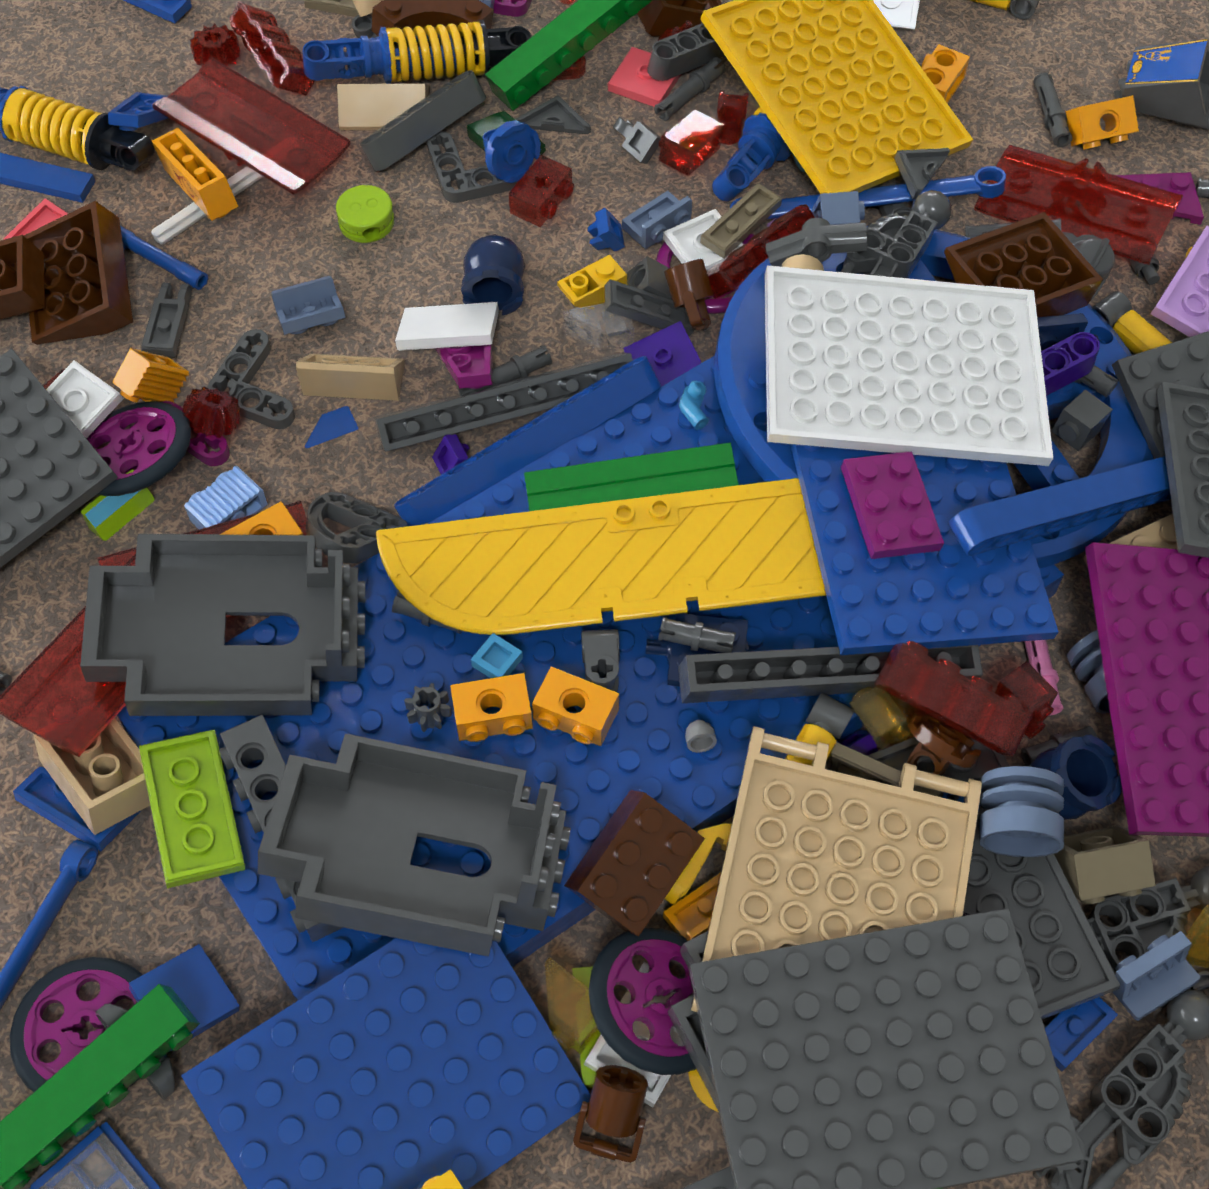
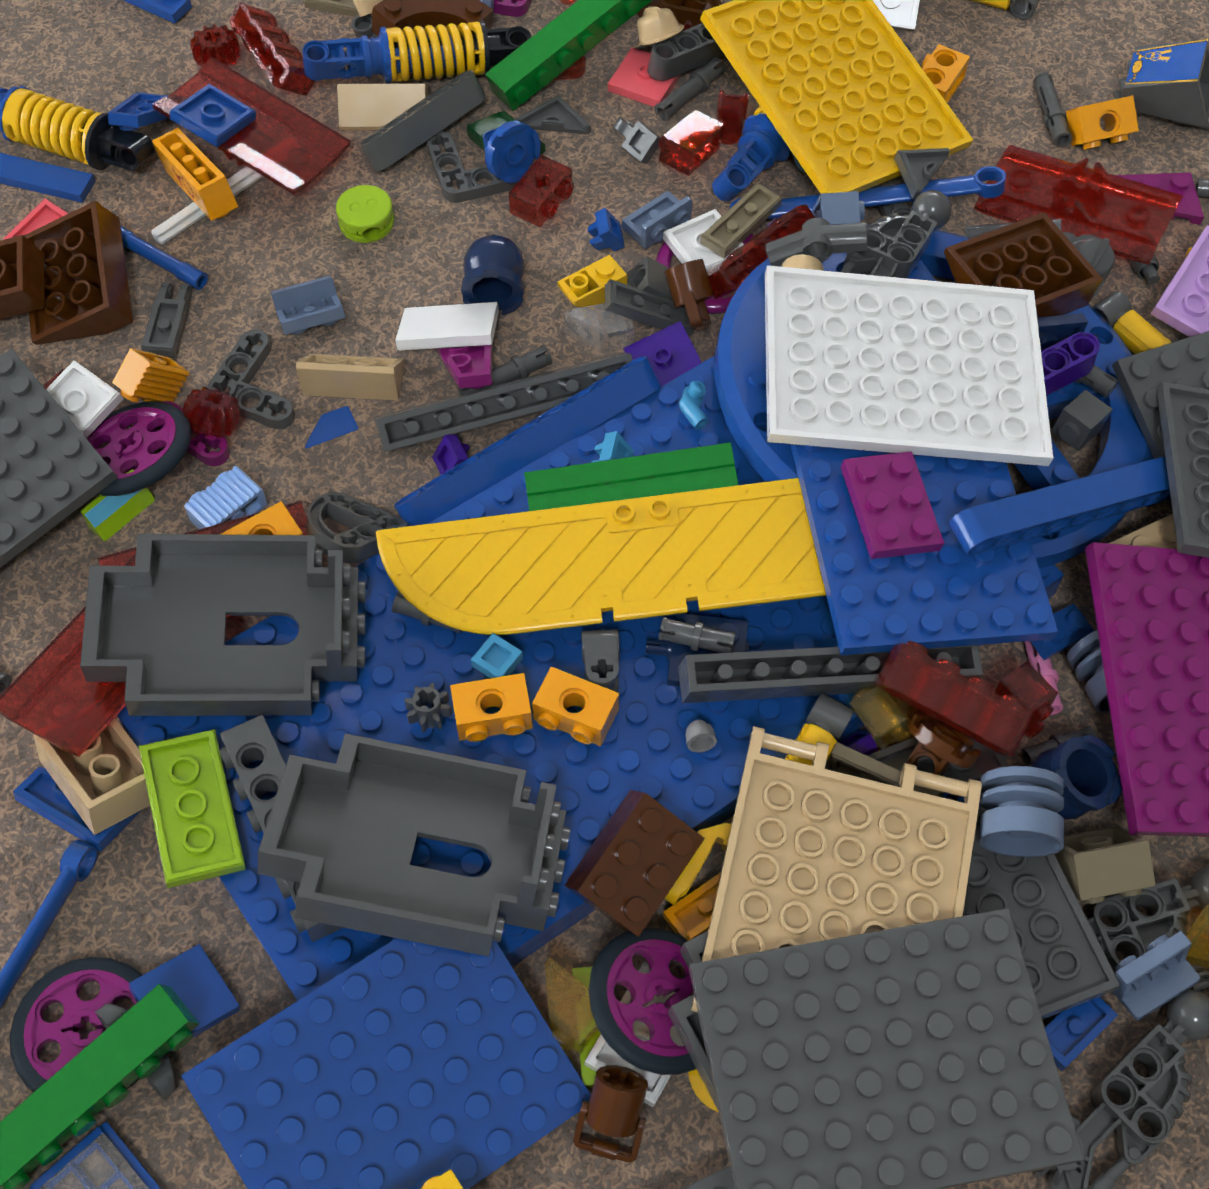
(212, 115): none -> blue tile
(613, 447): none -> dark azure tile
(657, 26): none -> tan piece
(1071, 627): none -> blue plate

